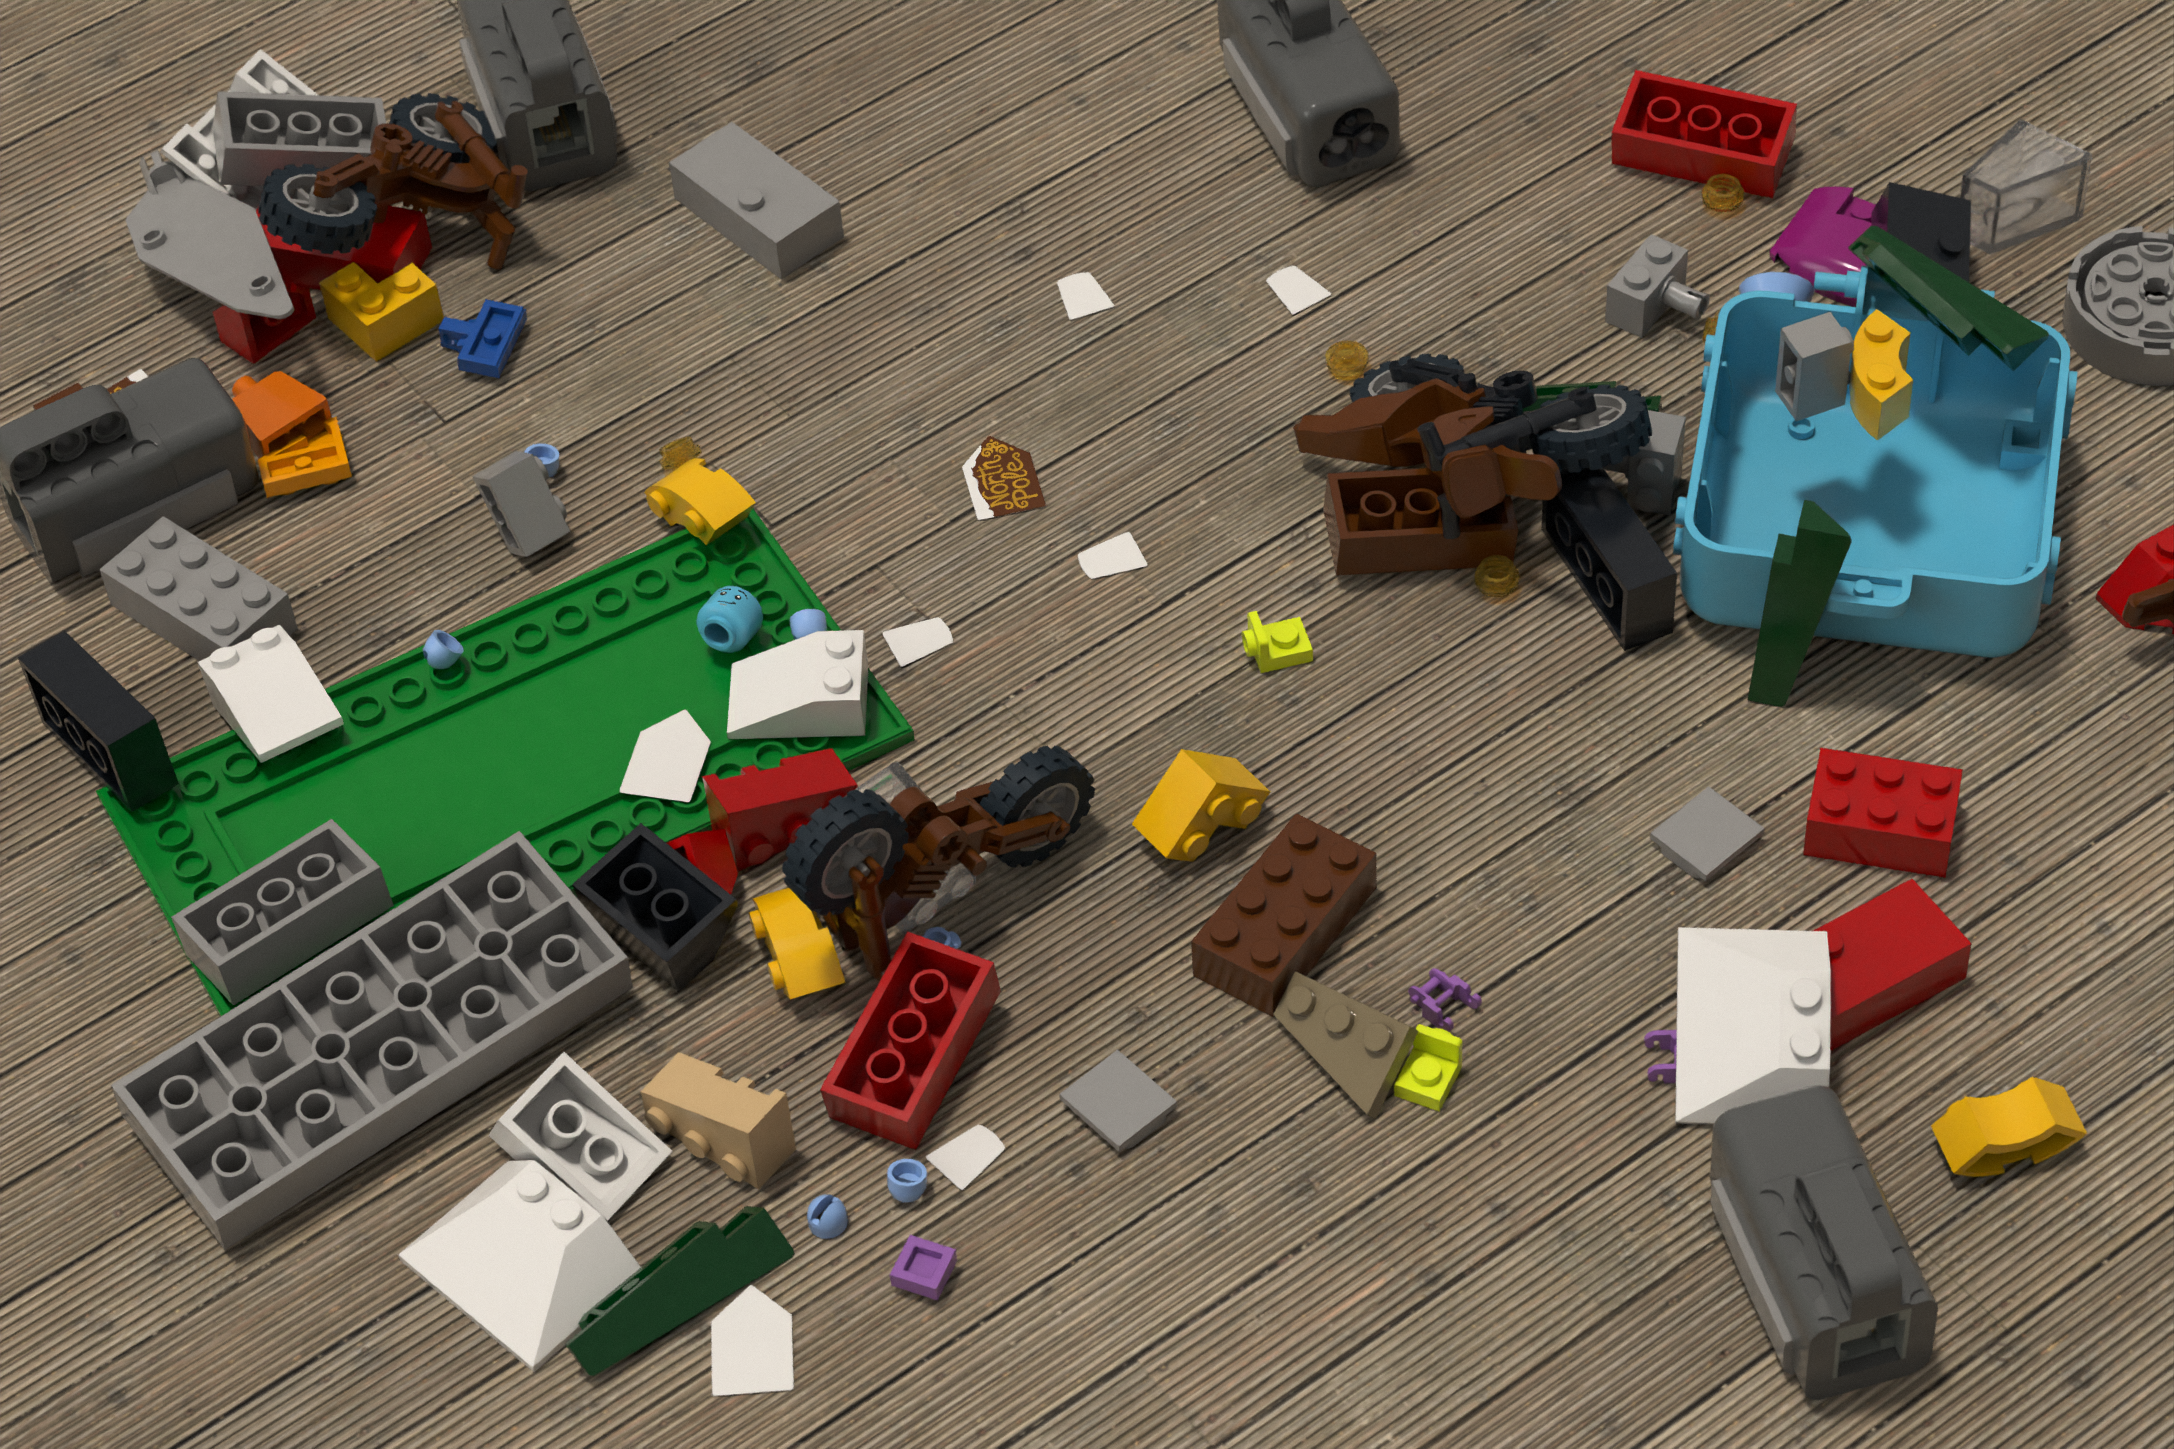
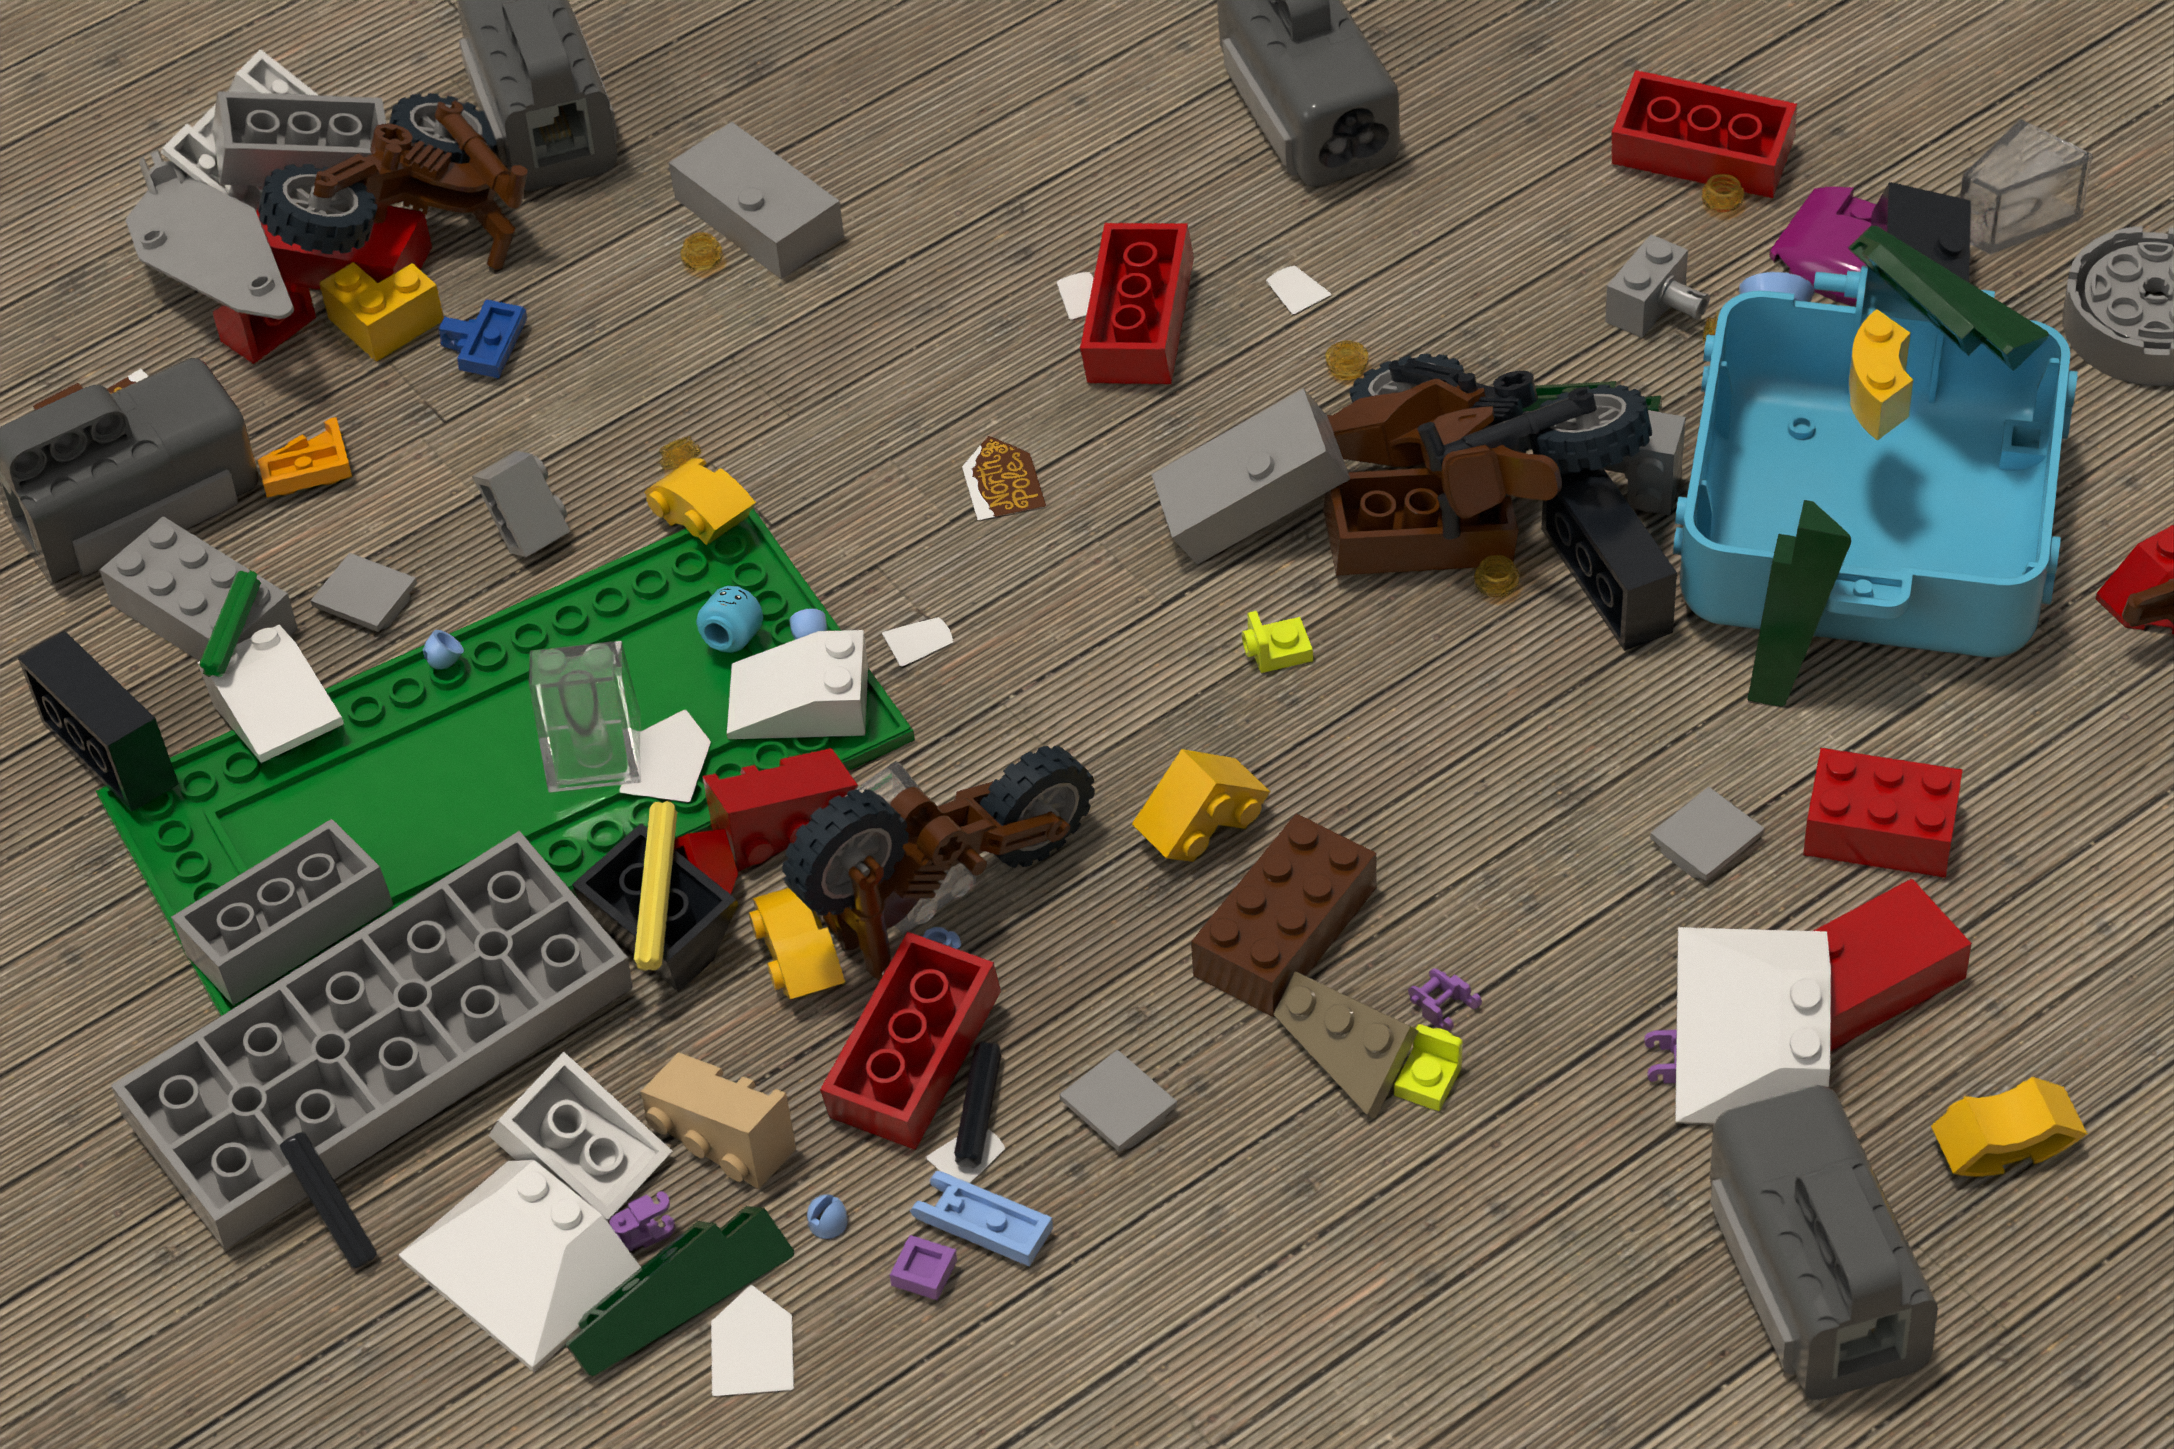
(230, 623): none -> green axle
(279, 410): orange torso -> none
(328, 1200): none -> black axle
(365, 593): none -> light grey piece
(548, 455): light blue hinge -> none
(585, 716): none -> clear slope
(636, 1224): none -> medium lavender piece
(655, 886): none -> light yellow axle
(701, 252): none -> clear yellow plate
(906, 1180): light blue hinge -> none
(977, 1104): none -> black axle
(985, 1219): none -> light blue hinge
(1112, 557): white sticker -> none
(1137, 303): none -> red brick
(1250, 476): none -> light grey brick
(1813, 366): light grey brick -> none

